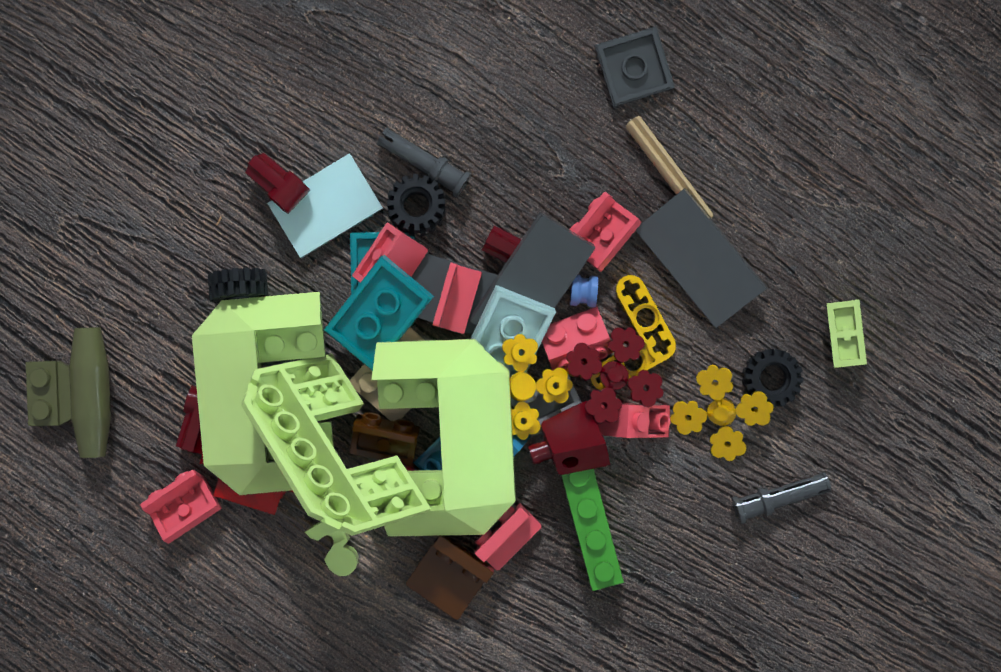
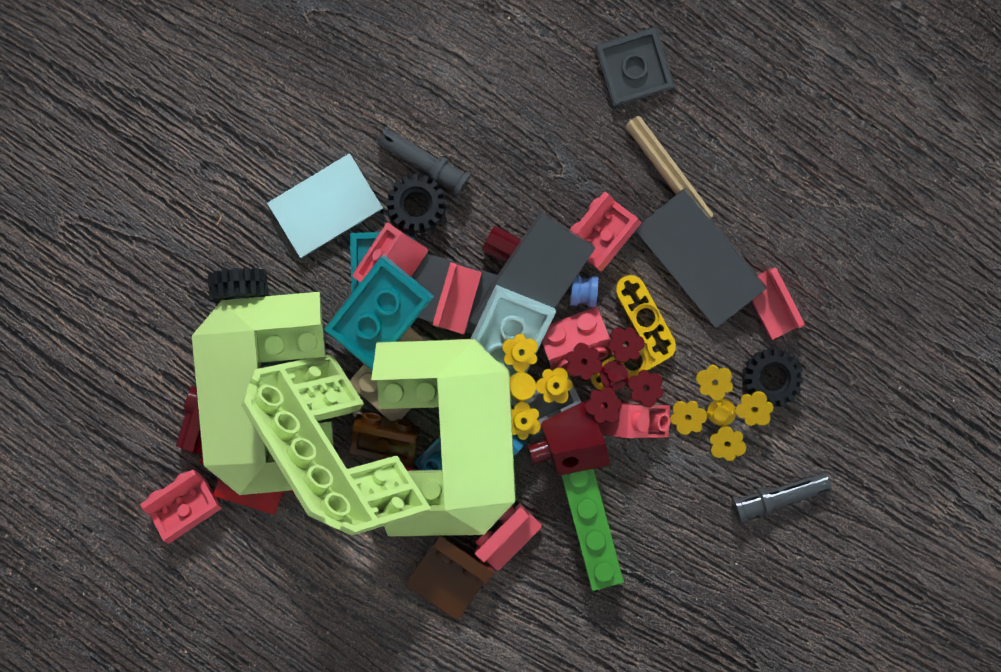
(74, 392): olive plate -> none
(281, 186): dark red piece -> none
(341, 557): yellowish green leg -> none
(776, 306): none -> coral panel
(846, 333): yellowish green hinge -> none

